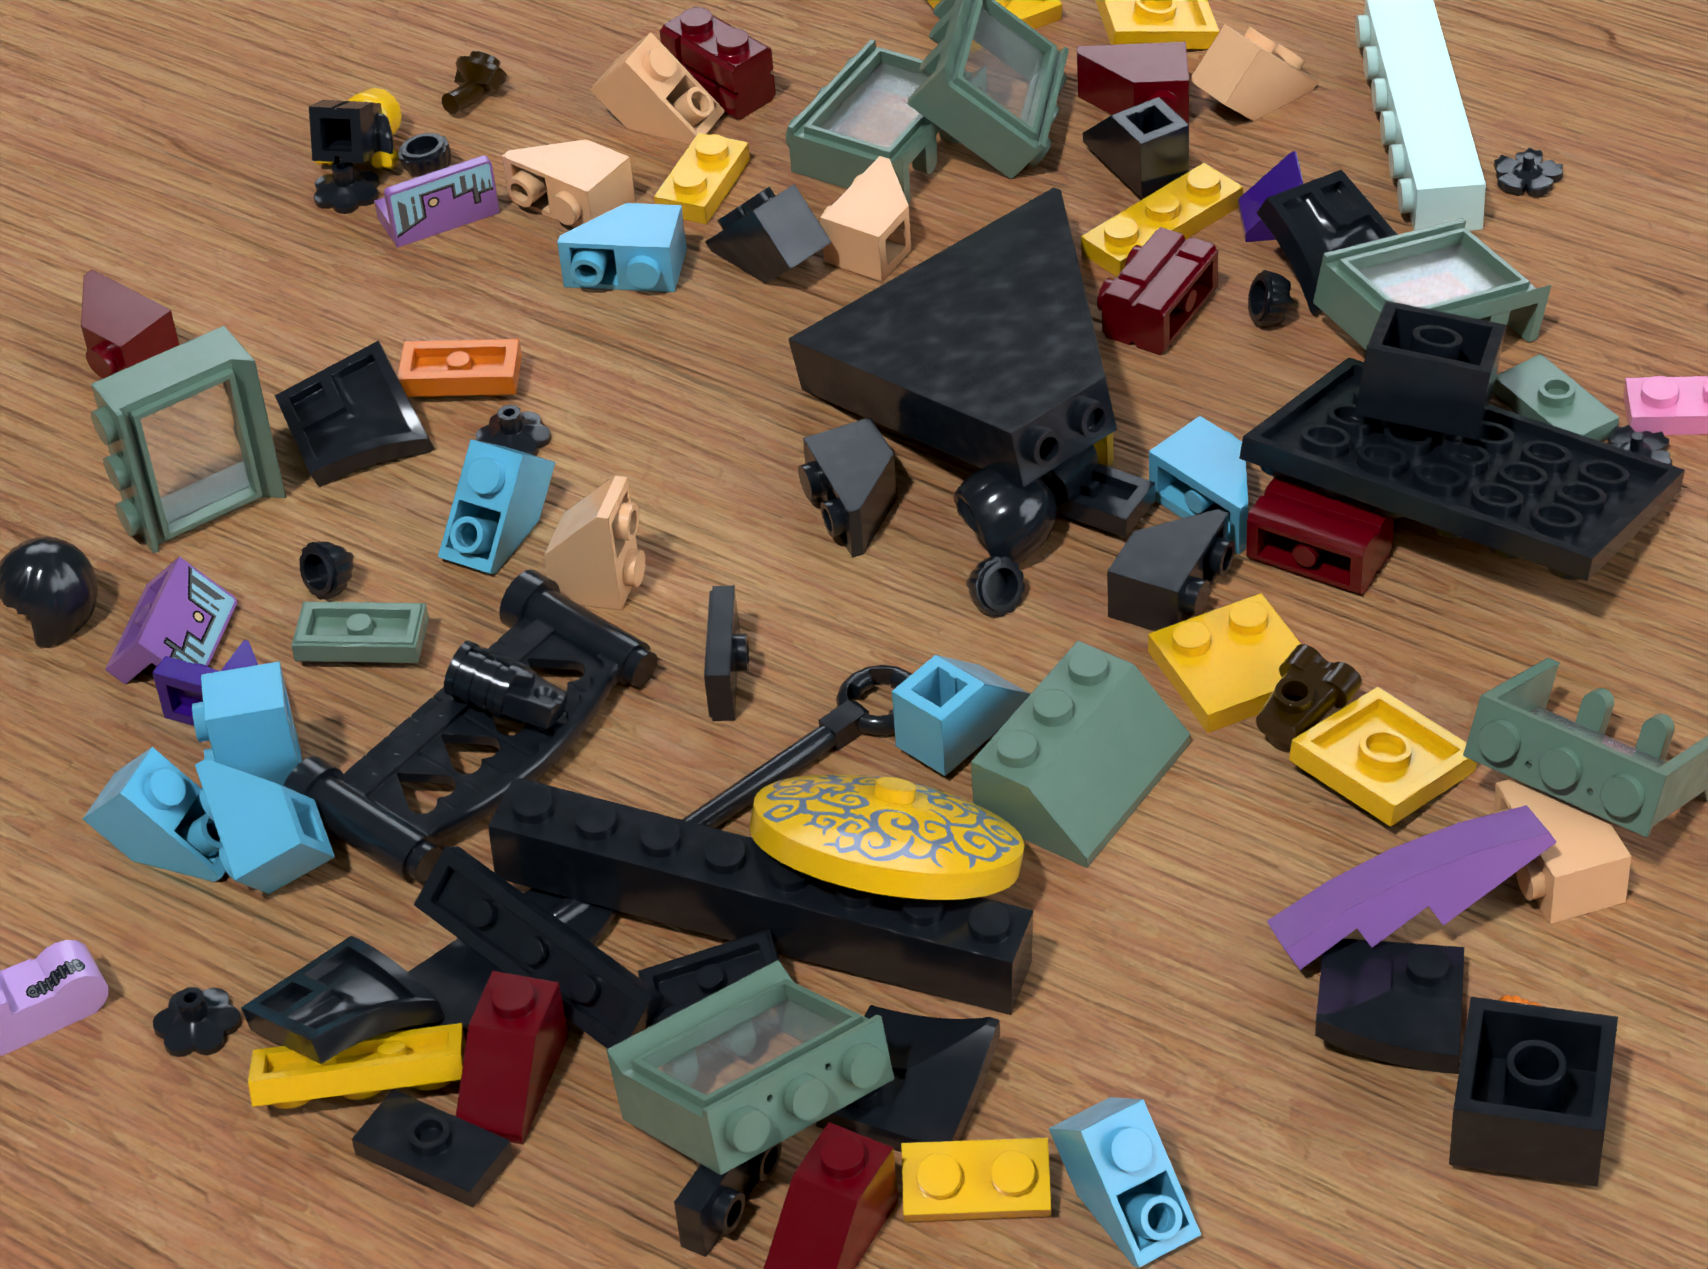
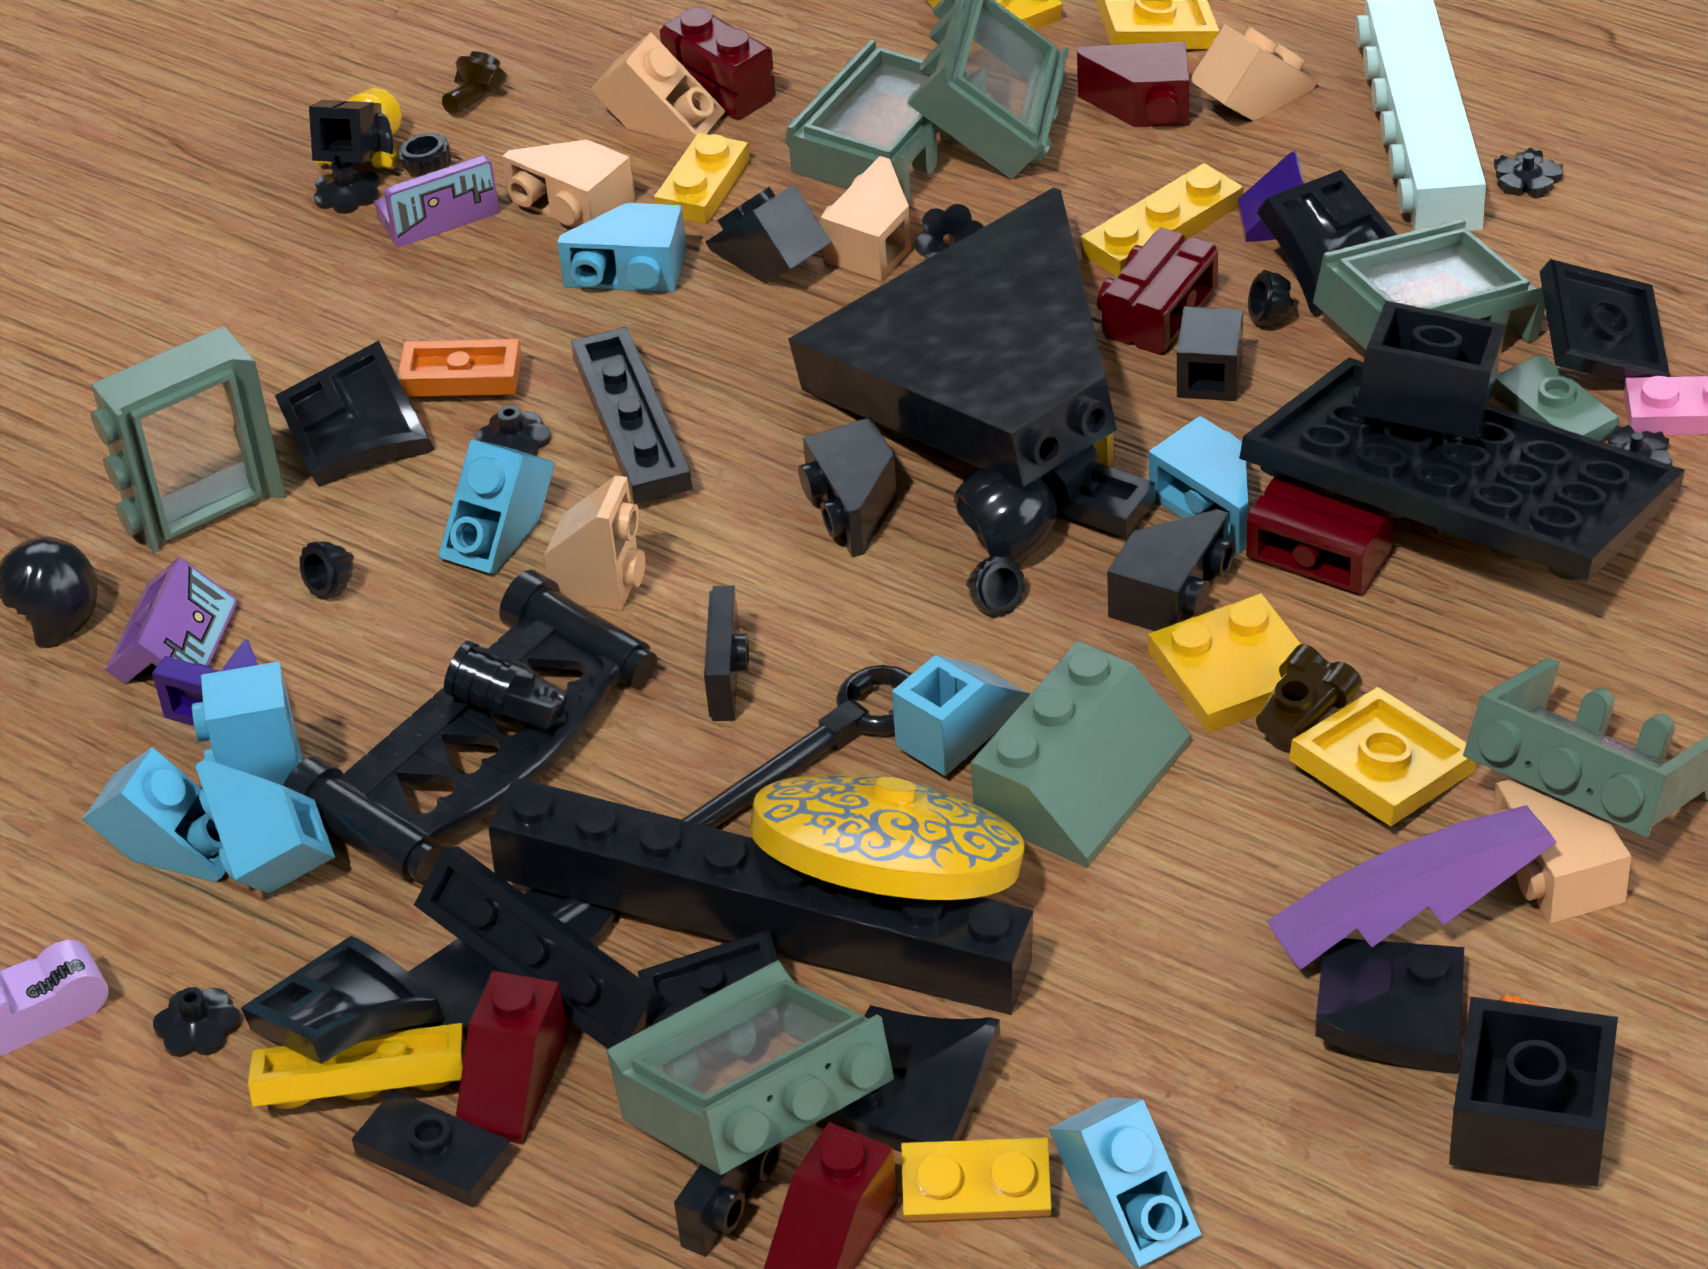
(122, 325): slope -> none
(360, 632): sand green plate -> none
(631, 415): none -> plate
(936, 223): none -> black plant
(1143, 145): black slope -> none
(1209, 353): none -> black brick
(1602, 323): none -> black tile

